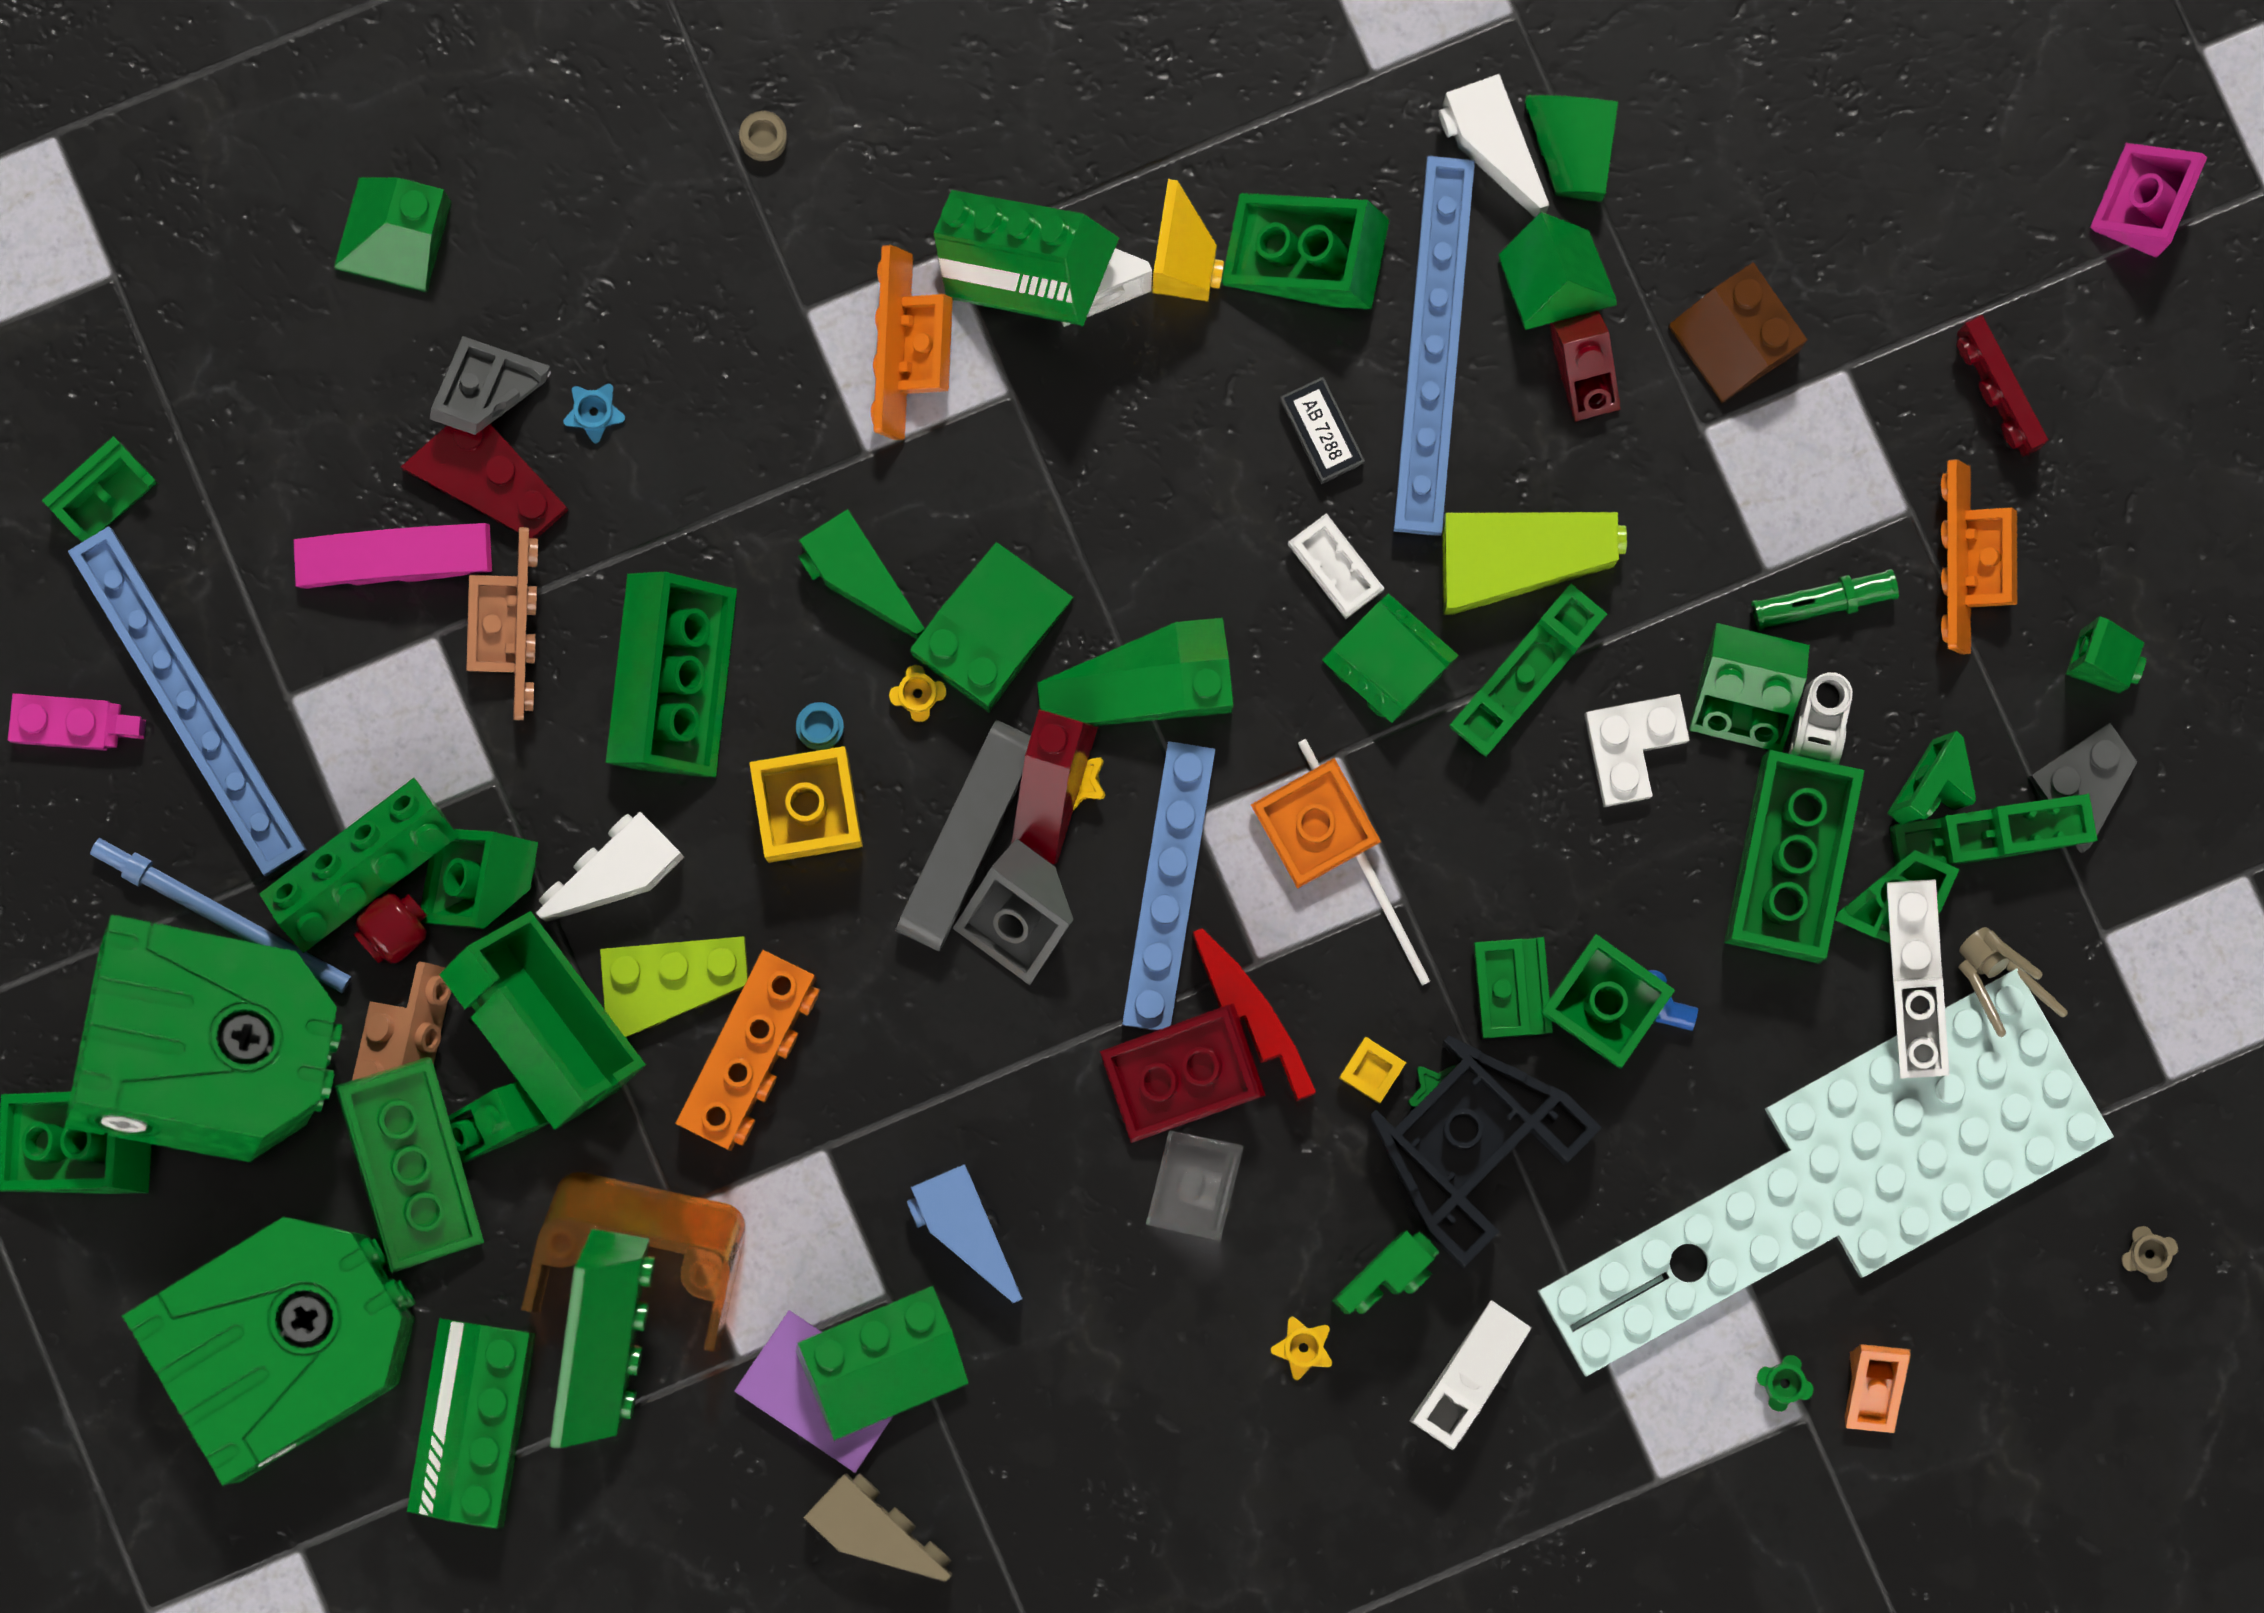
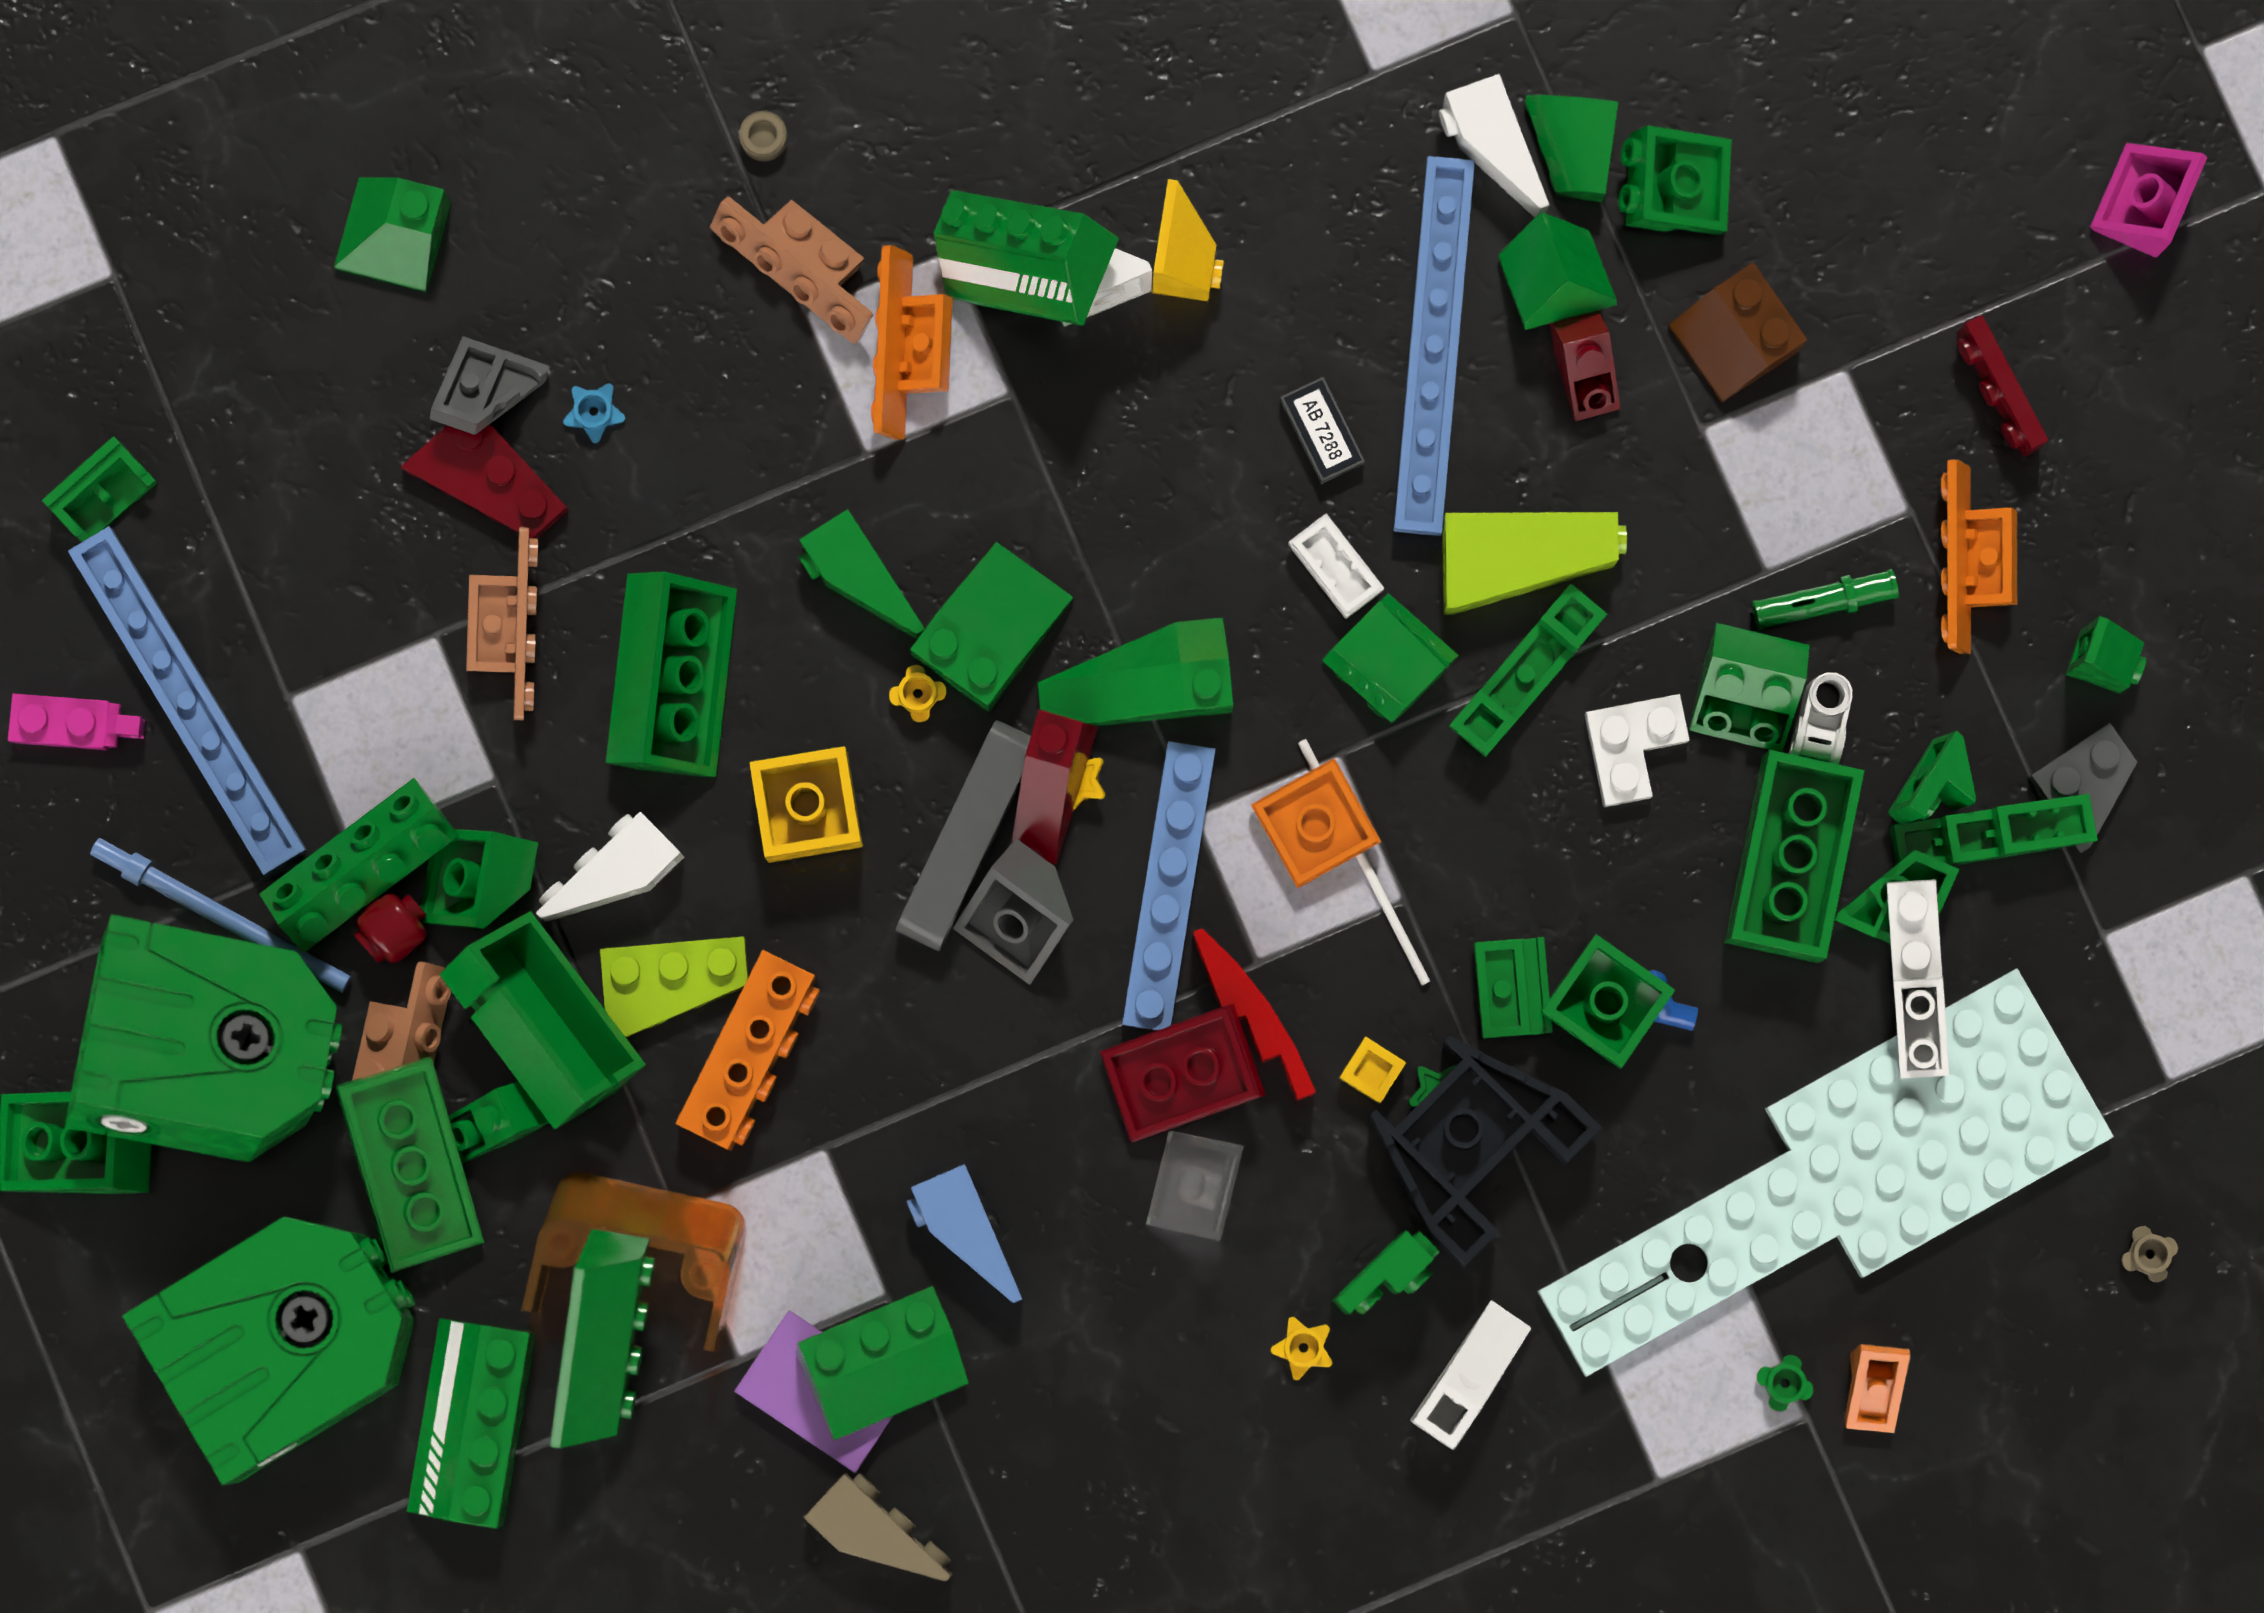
(393, 555): dark pink slope -> none
(801, 259): none -> nougat bracket
(819, 726): dark azure plate -> none
(1307, 249): green slope -> none
(1676, 180): none -> green plate
(1990, 956): dark tan plant -> none

